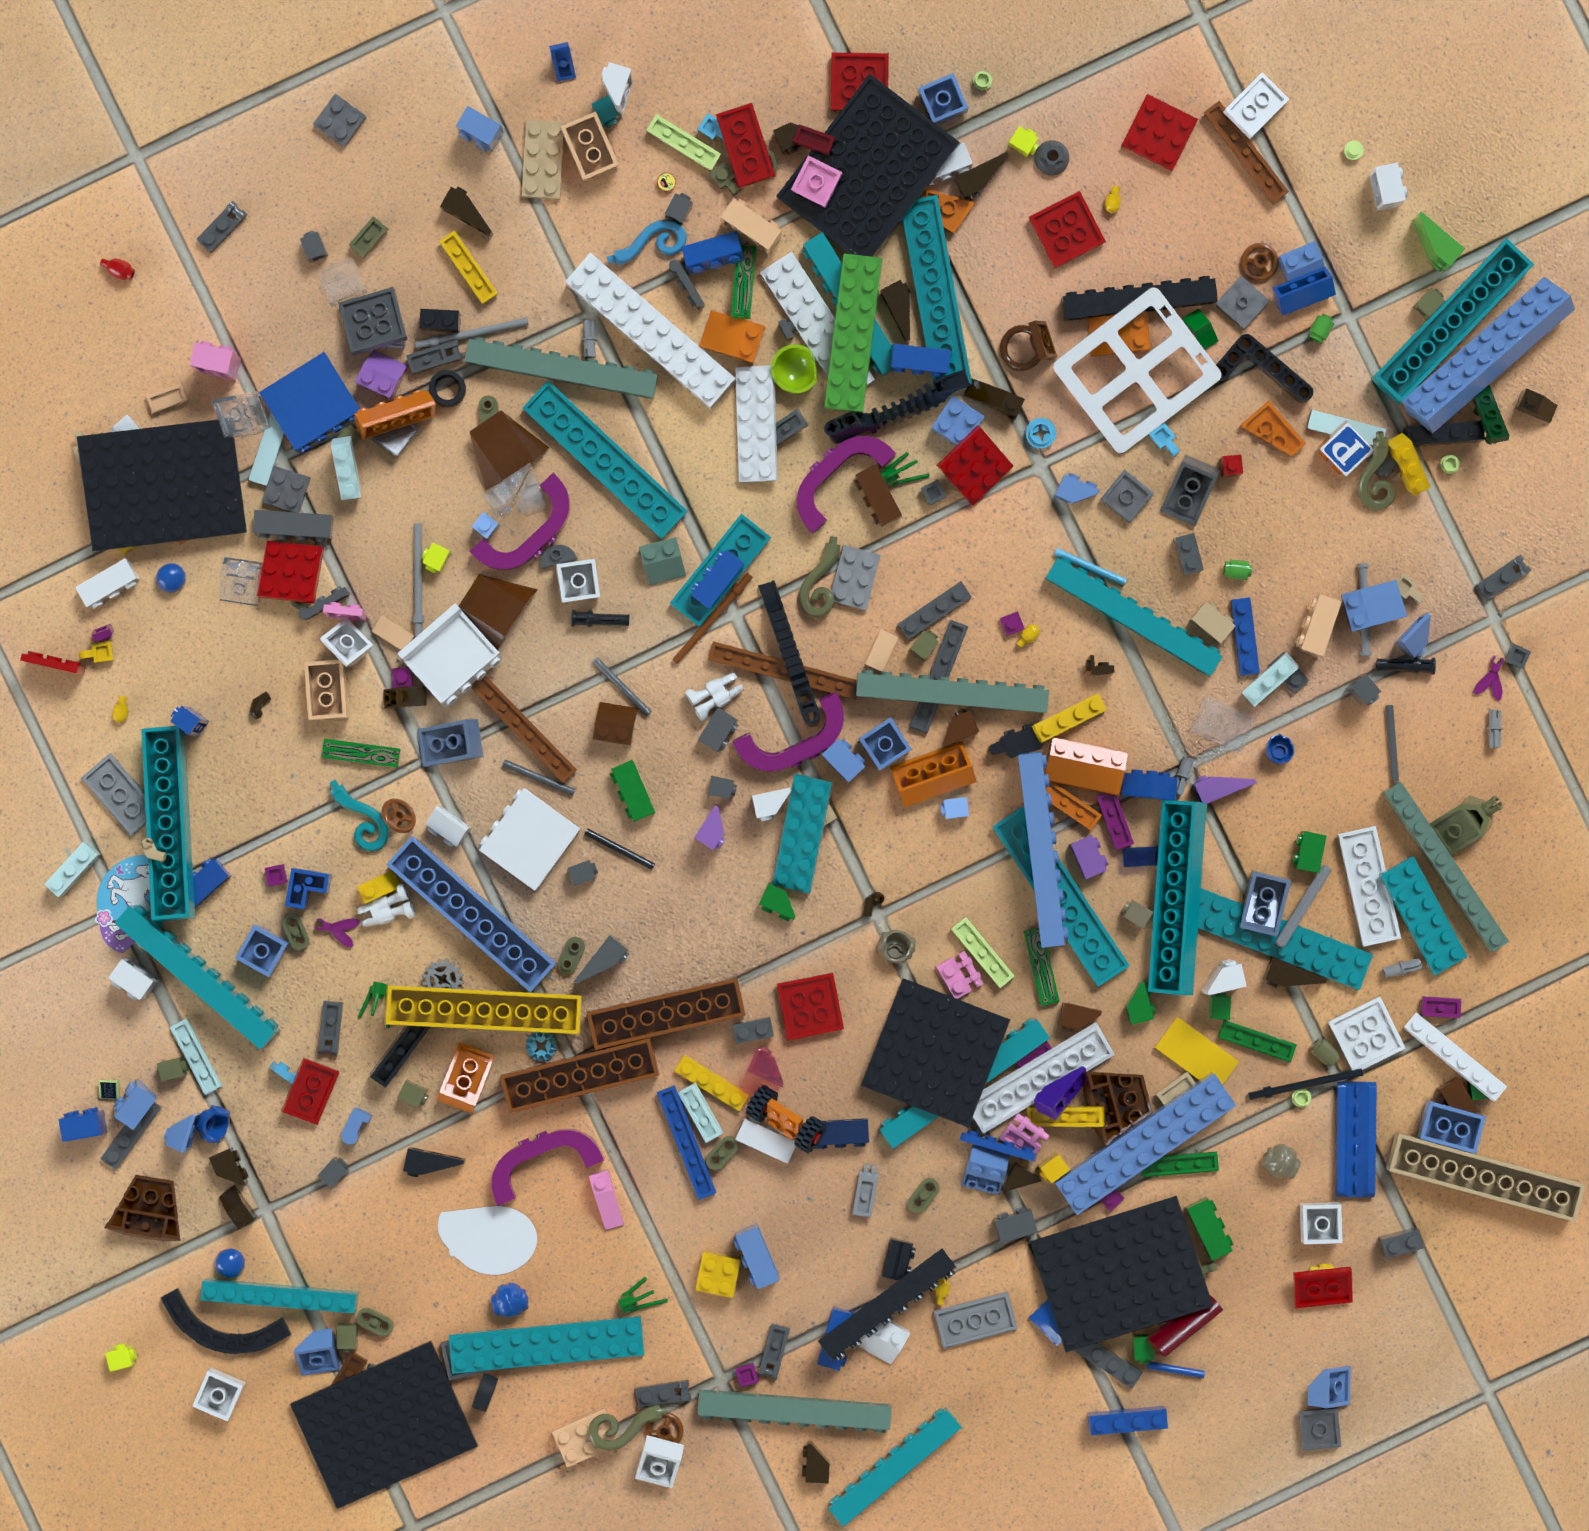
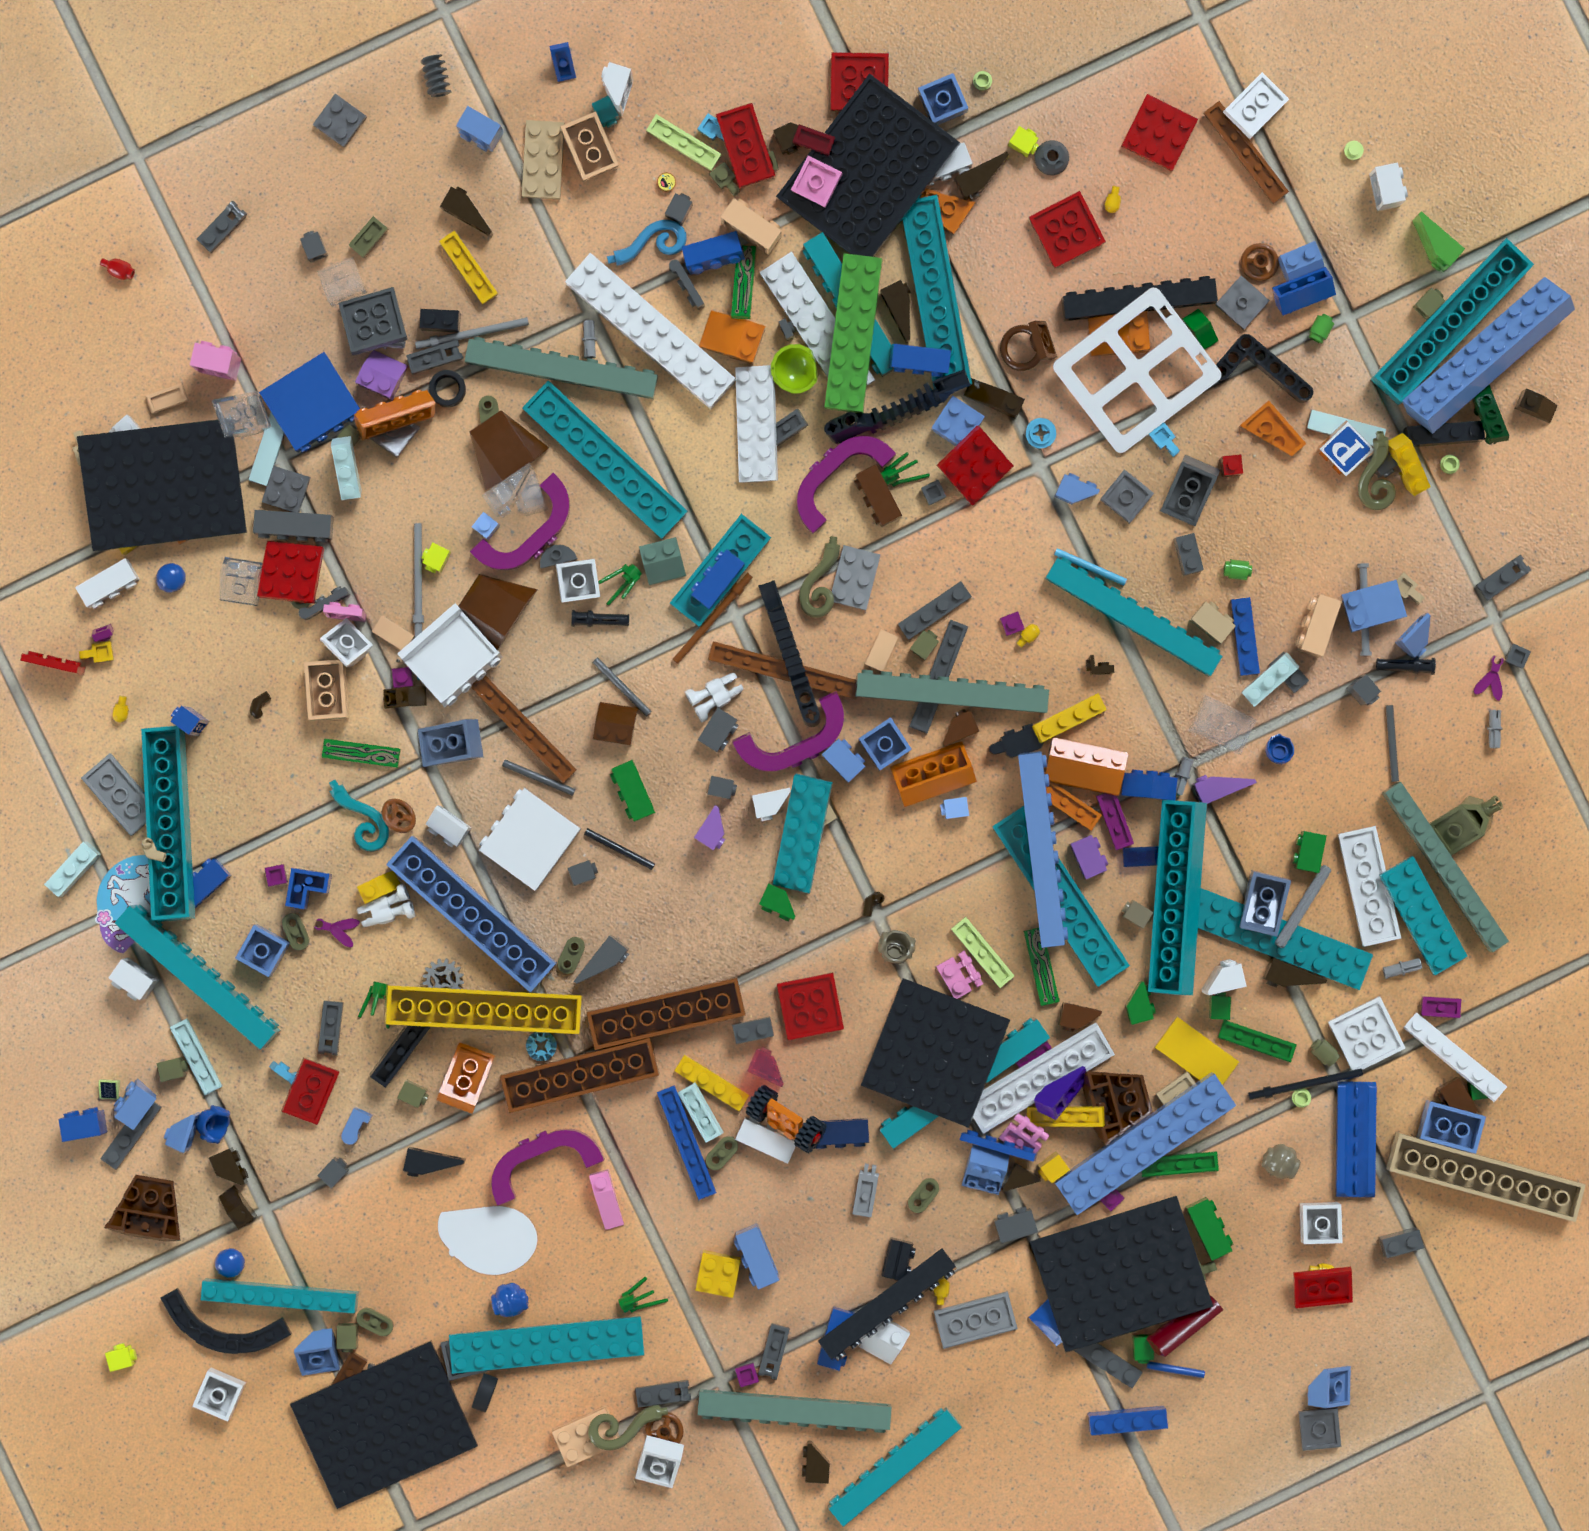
(434, 76): none -> dark grey piece
(631, 575): none -> green plant

